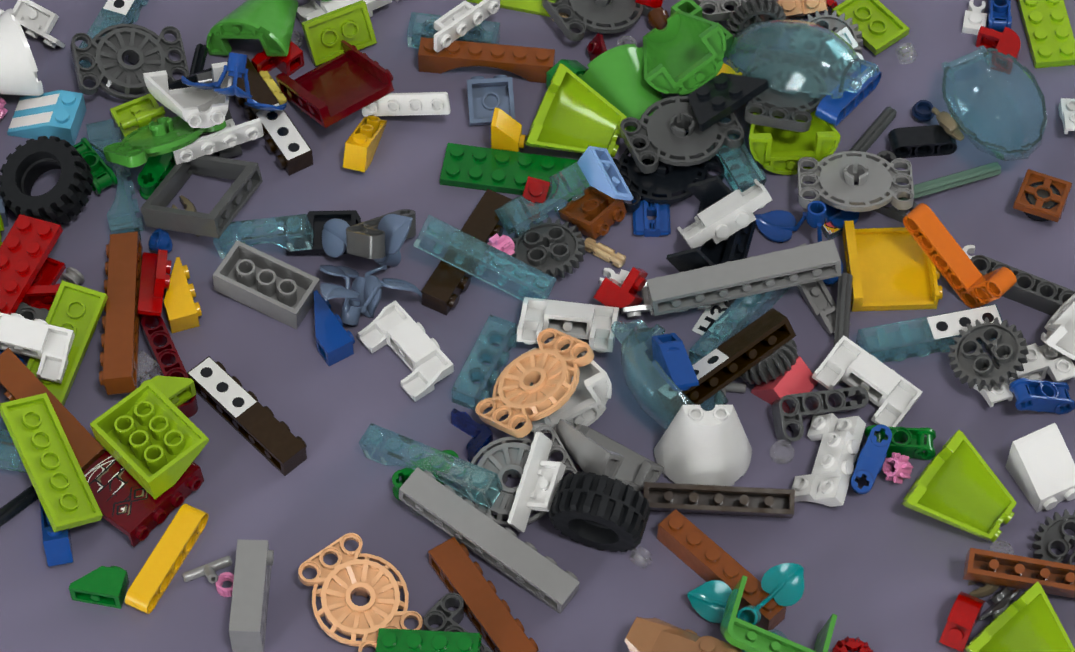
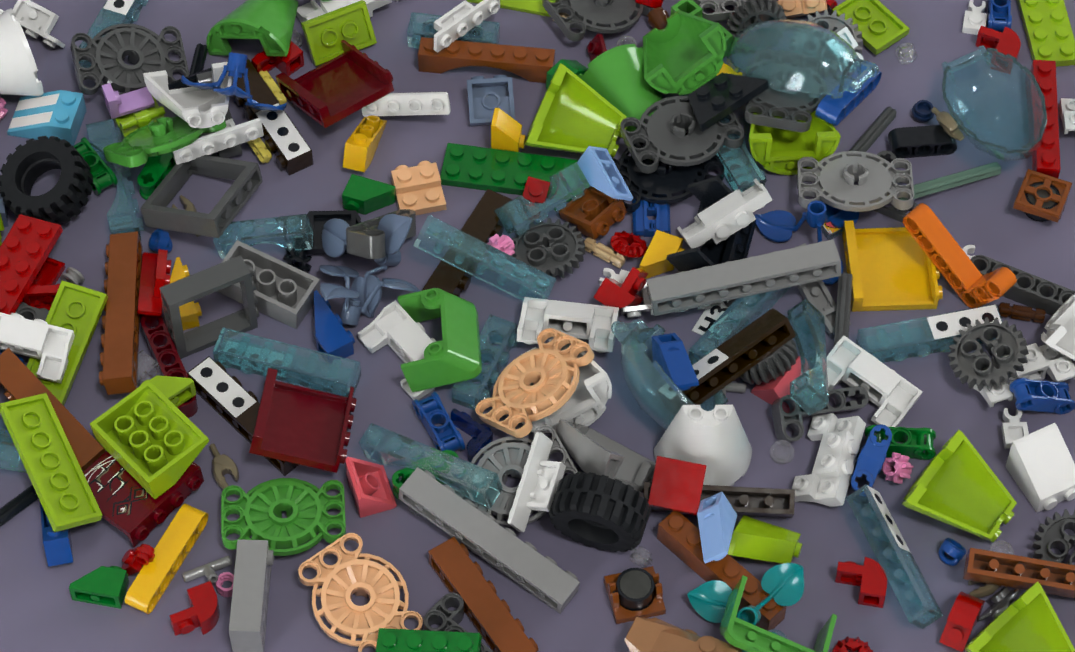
(126, 103): none -> lavender bracket
(137, 557): none -> red plate
(202, 613): none -> red brick
(203, 284): none -> dark grey window
(222, 465): none -> dark tan hand
(260, 150): none -> light yellow axle
(263, 519): none -> bright green piece
(294, 363): none -> clear light blue brick
(300, 256): none -> black gear
(302, 425): none -> dark red panel
(367, 195): none -> green slope
(369, 487): none -> coral slope
(419, 188): none -> light nougat plate
(431, 412): none -> blue piece
(458, 353): none -> bright green windscreen
(620, 244): none -> red gear
(633, 593): none -> piece
(655, 259): none -> yellow slope
(677, 485): none -> red tile
(716, 526): none -> light blue slope
(764, 541): none -> lime slope
(811, 387): none -> clear light blue arch
(867, 576): none -> red brick
(894, 557): none -> clear light blue brick
(952, 548): none -> blue tile
(1012, 428): none -> white plate
(1021, 312): none -> reddish brown axle
(1047, 156): none -> red brick

